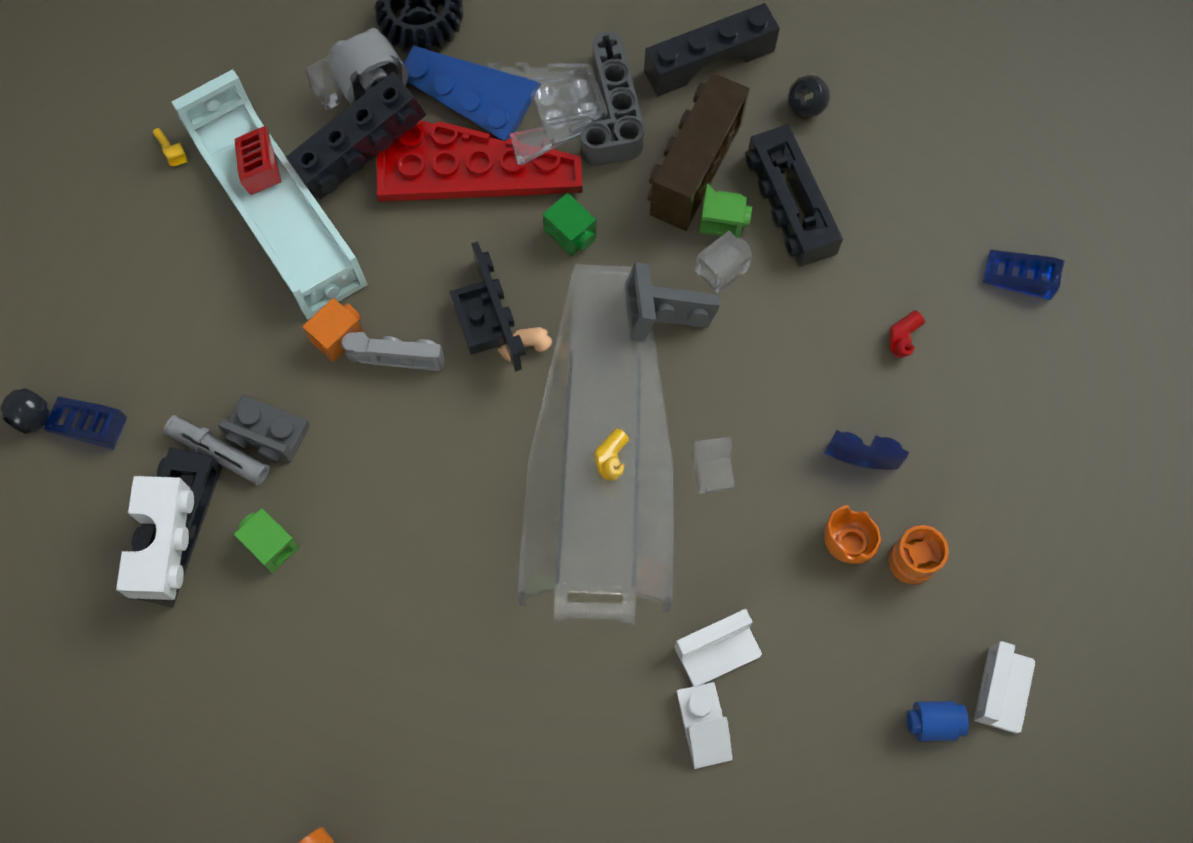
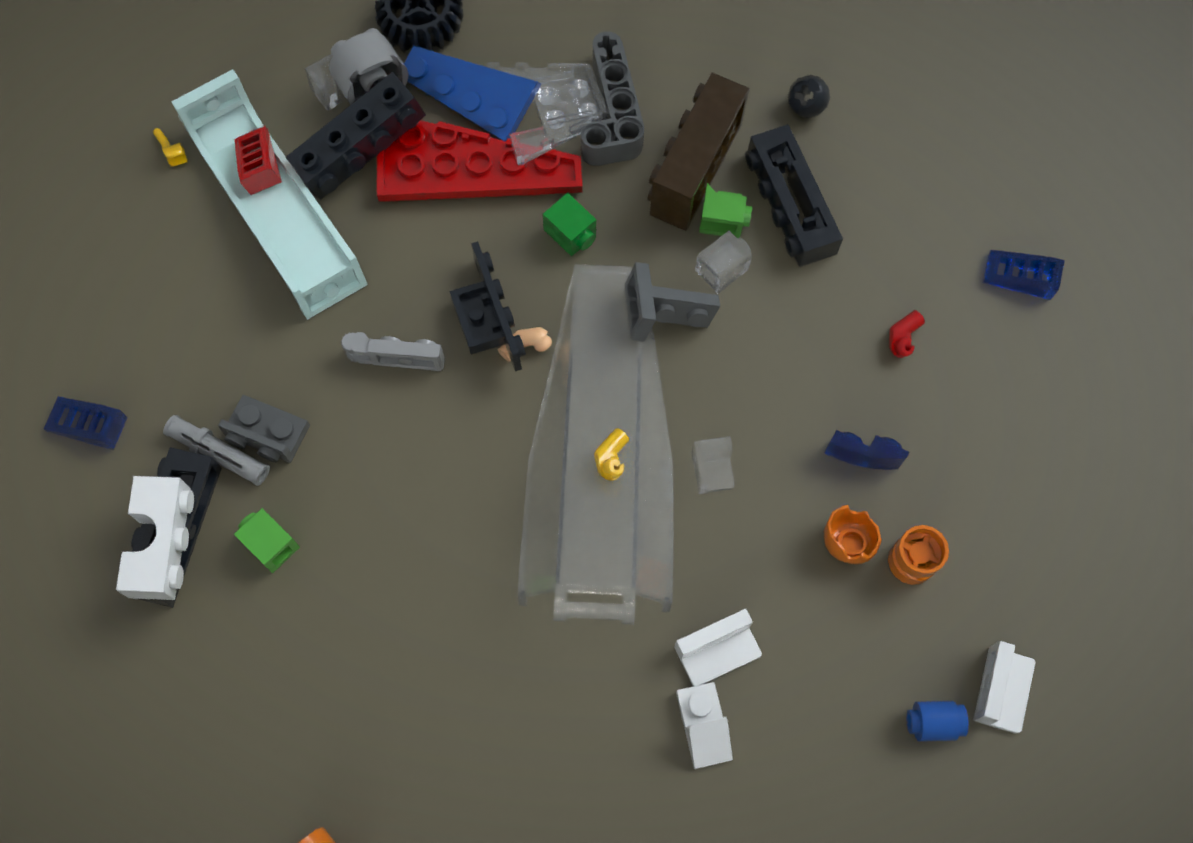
(24, 410): black piece -> none
(330, 326): orange brick -> none
(678, 59): black arch -> none

